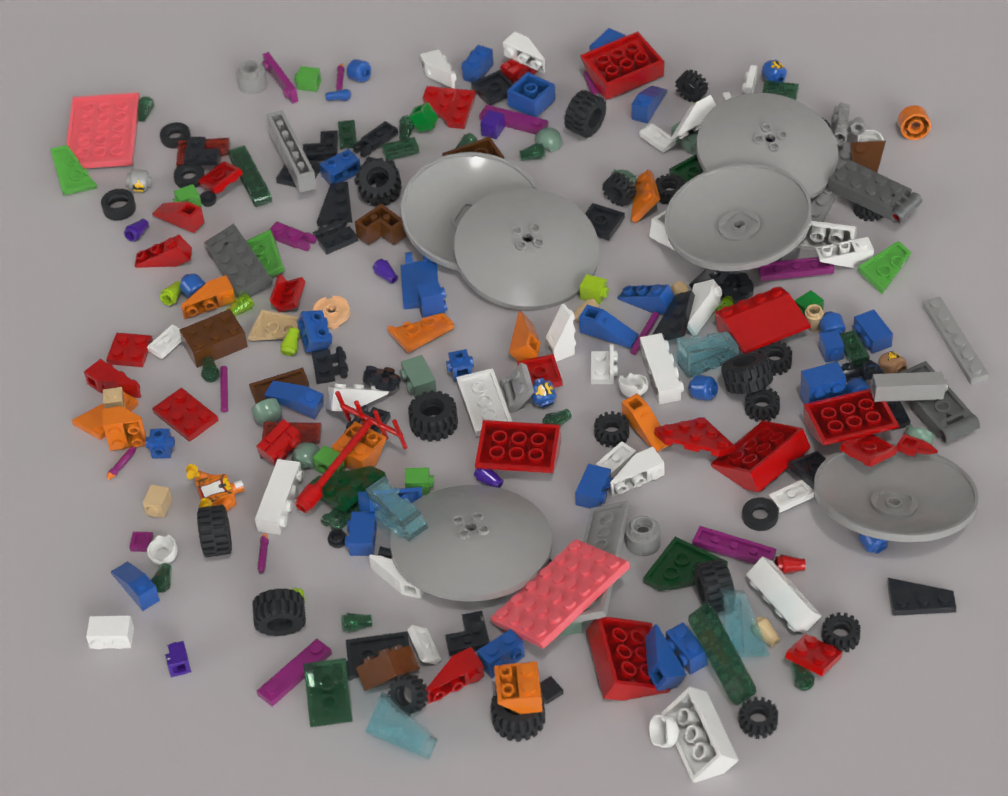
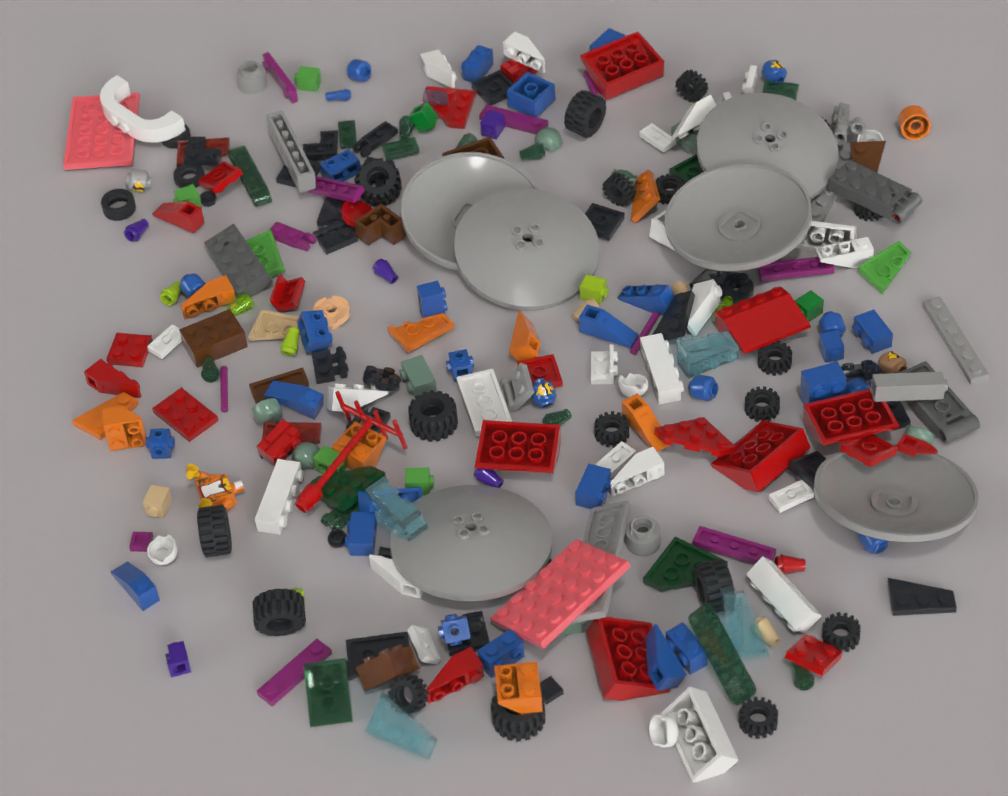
(70, 173): bright green wing -> none
(110, 632): white brick -> none
(113, 397): tan brick -> none
(120, 464): magenta piece -> none
(141, 129): none -> white arch
(145, 106): clear green cone -> none
(162, 578): clear green cone -> none
(165, 254): red slope -> none
(264, 541): magenta piece -> none
(337, 189): none -> magenta plate
(339, 82): magenta piece -> none
(353, 622): clear green cone -> none
(354, 211): none -> red tile
(415, 274): blue tile -> none
(435, 97): none -> clear purple bracket
(461, 632): none -> brick
(560, 336): white slope -> none
(647, 103): blue slope -> none
(747, 373): black tyre -> none
(762, 504): black tyre -> none
(814, 314): tan cone -> none
(854, 347): clear green plate -> none

